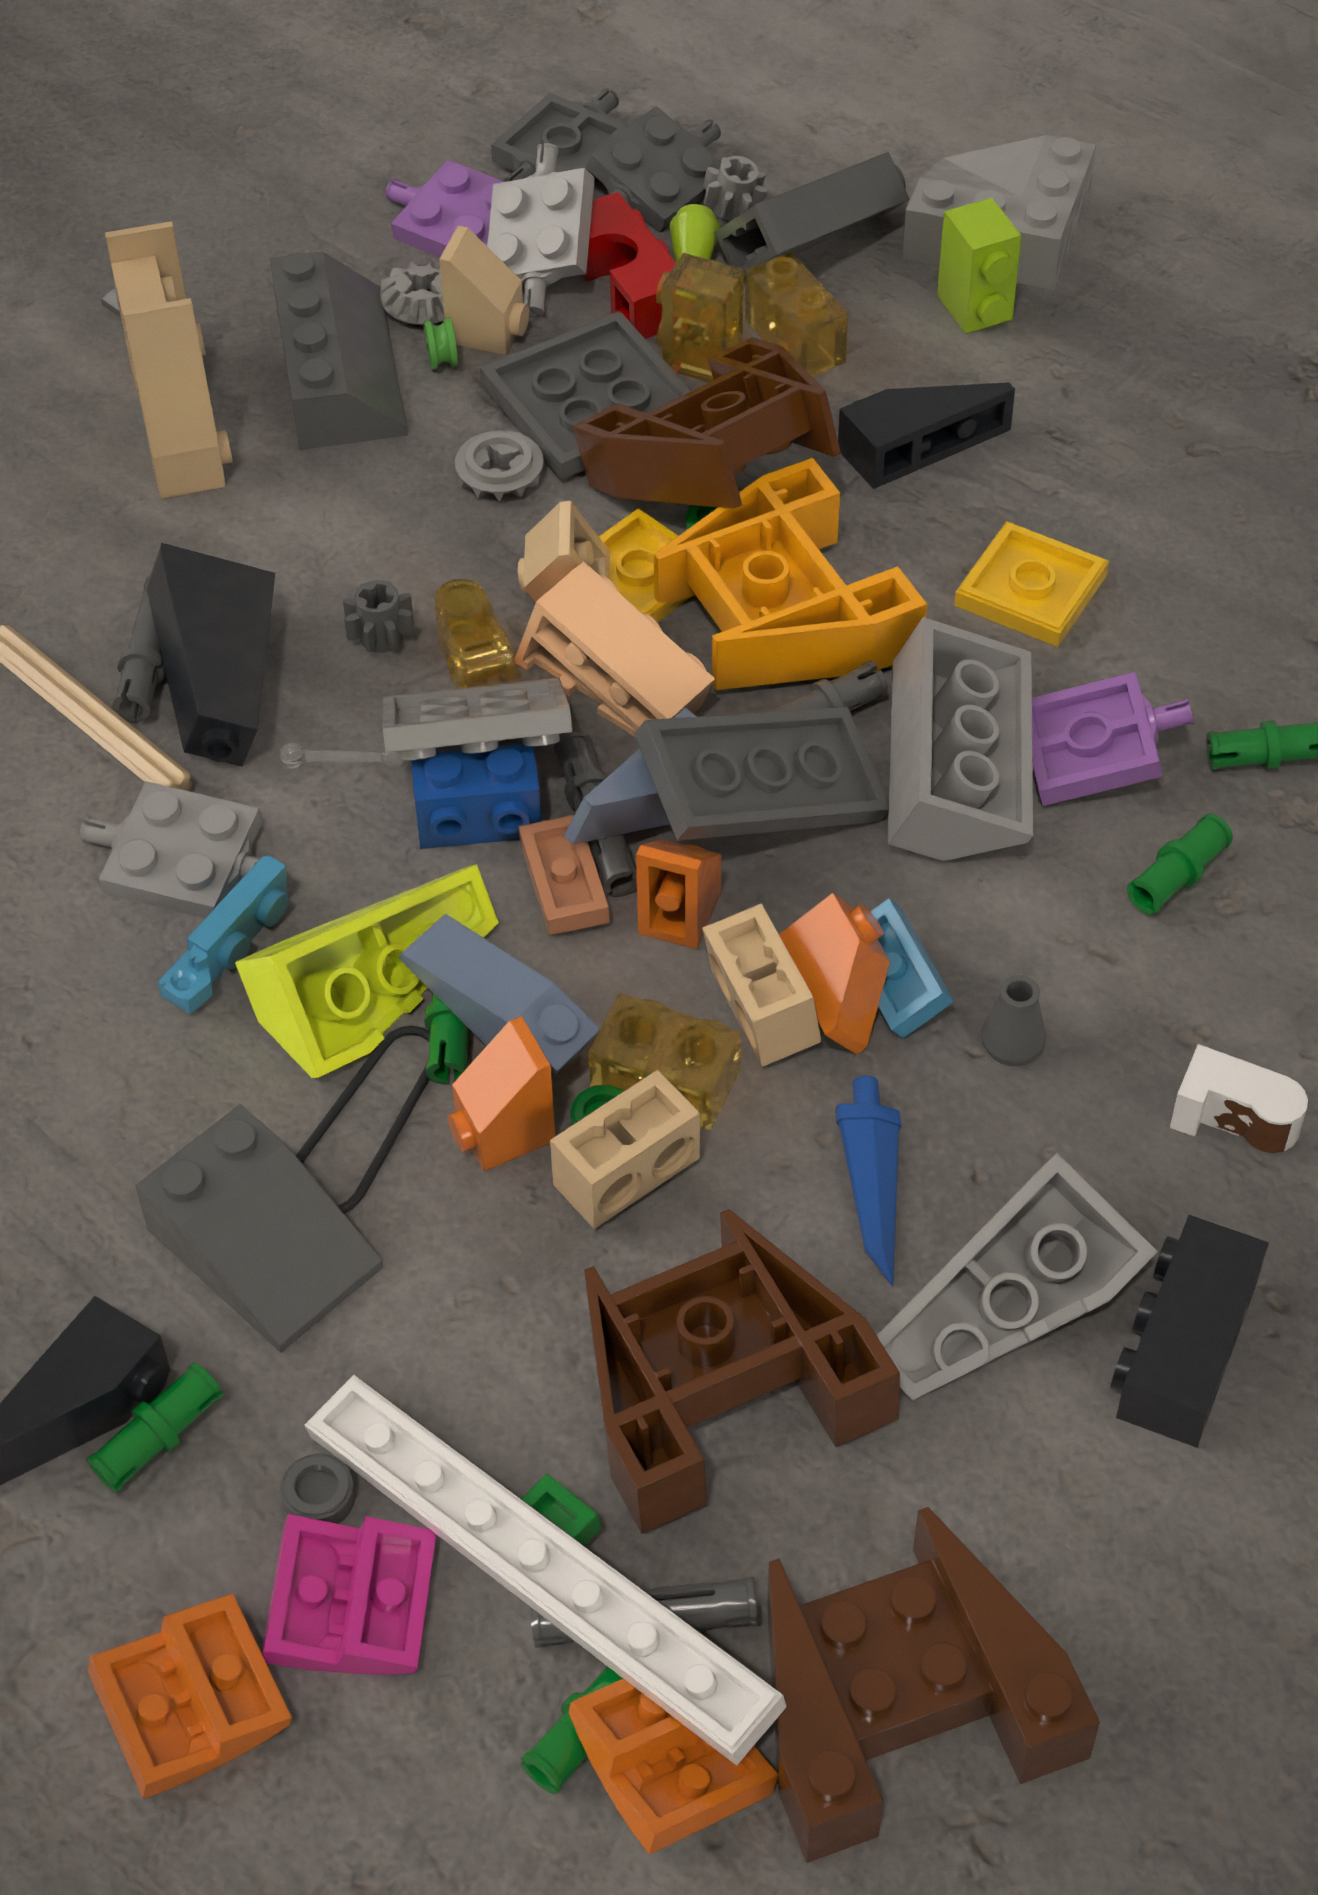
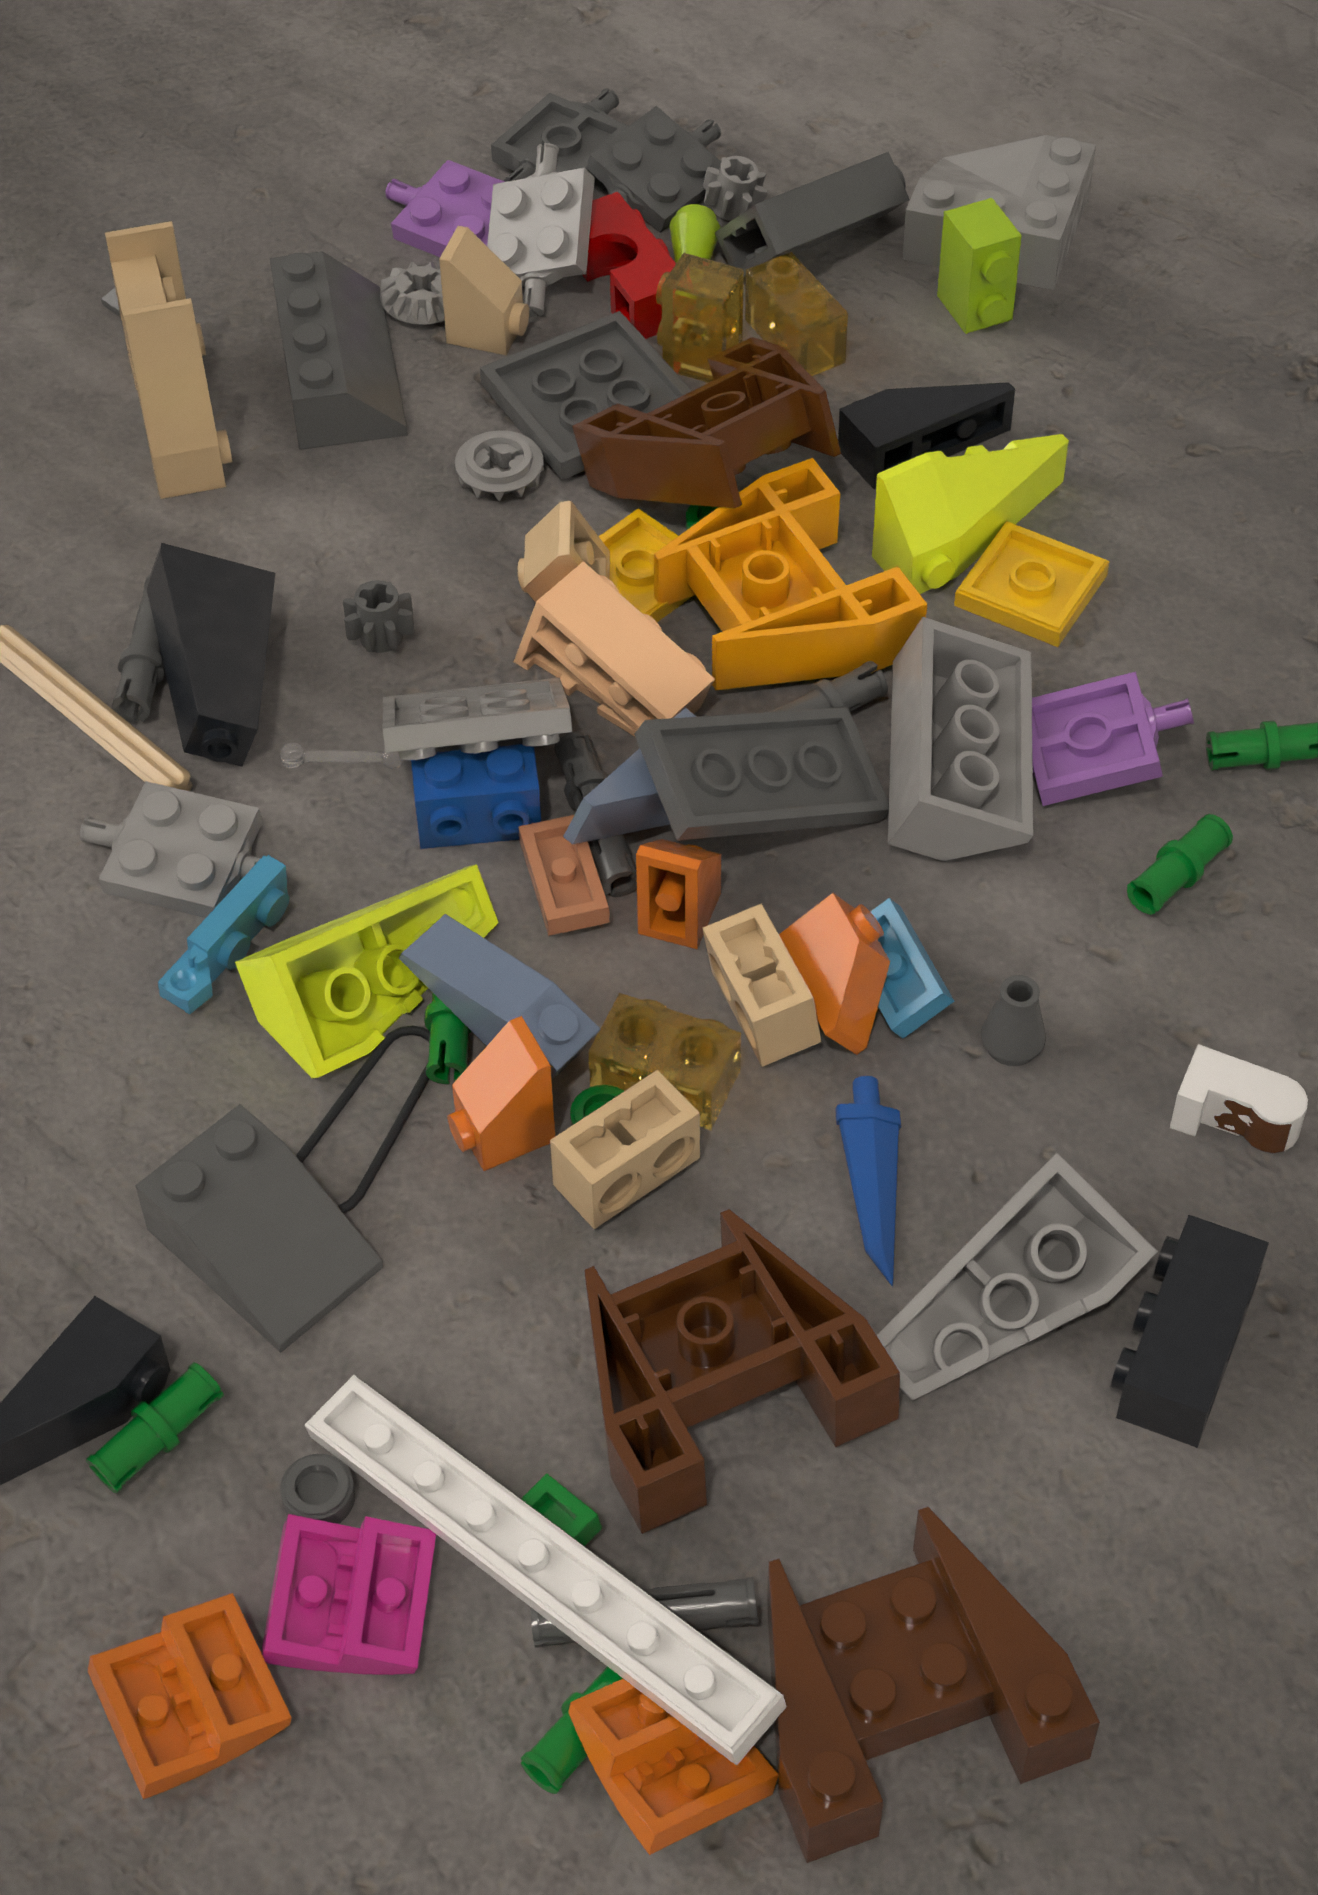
(440, 343): bright green bush -> none
(471, 634): clear yellow piece -> none
(945, 510): none -> neon yellow wedge

